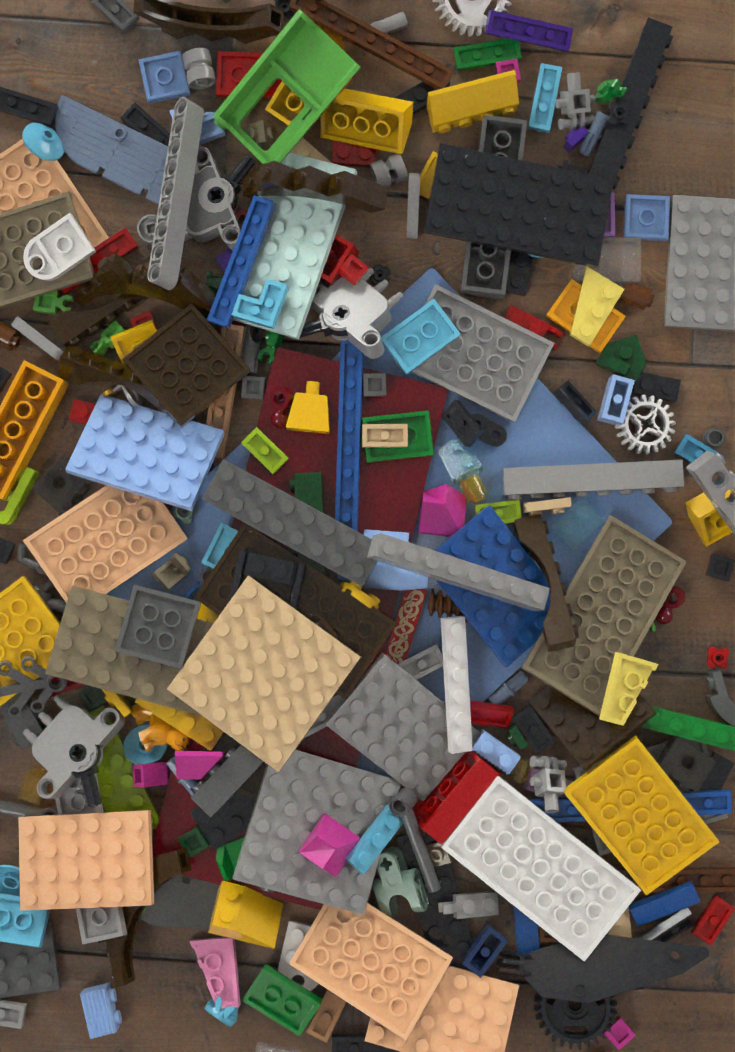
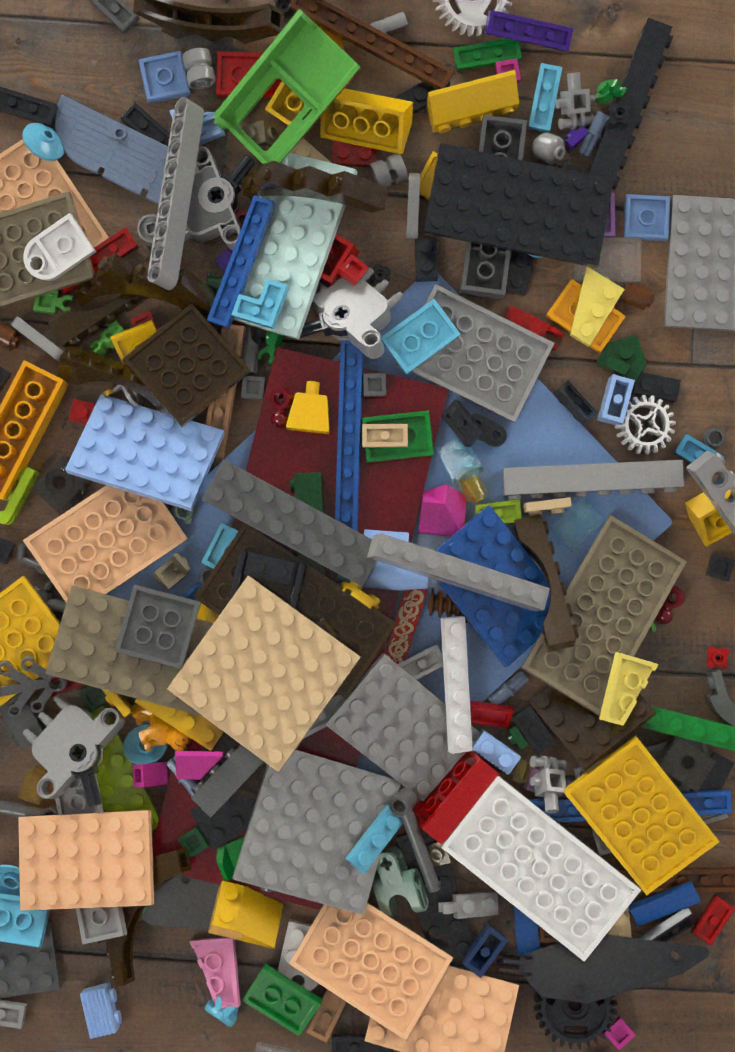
(265, 450): lime plate -> none
(329, 845): dark pink slope -> none
(426, 260): none -> black plate
(548, 148): none -> light grey head

